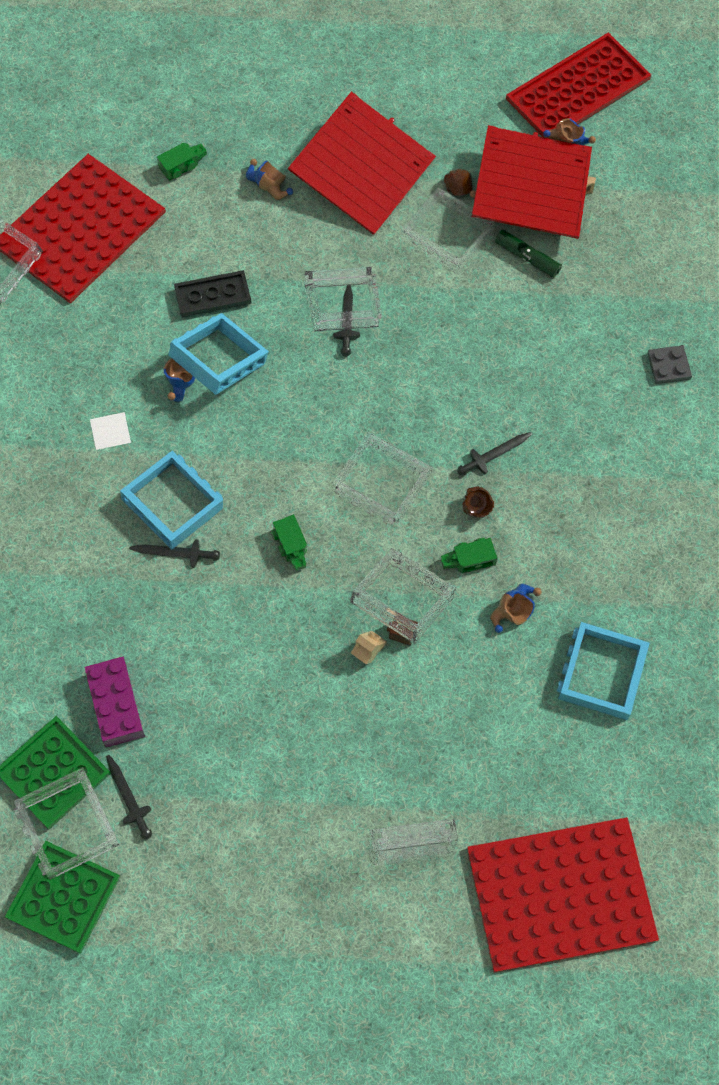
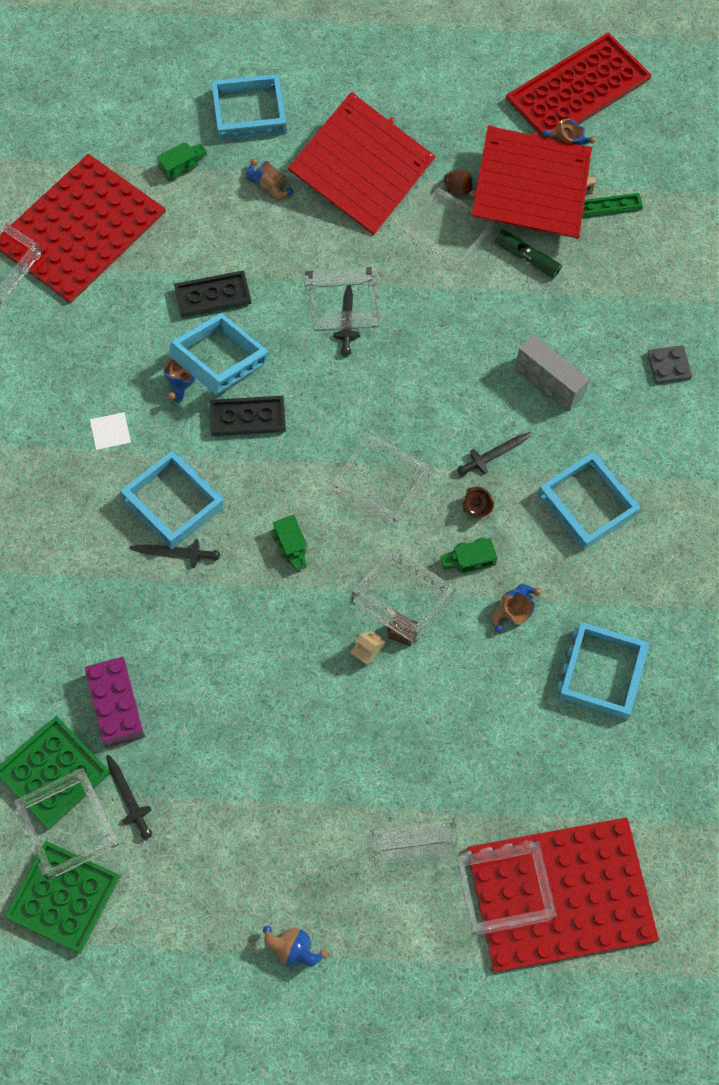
(247, 415): none -> pearl dark grey plate
(249, 128): none -> medium azure window
(293, 947): none -> piece
(507, 851): none -> clear window
(551, 372): none -> light grey brick
(569, 521): none -> medium azure window
(612, 205): none -> green tile

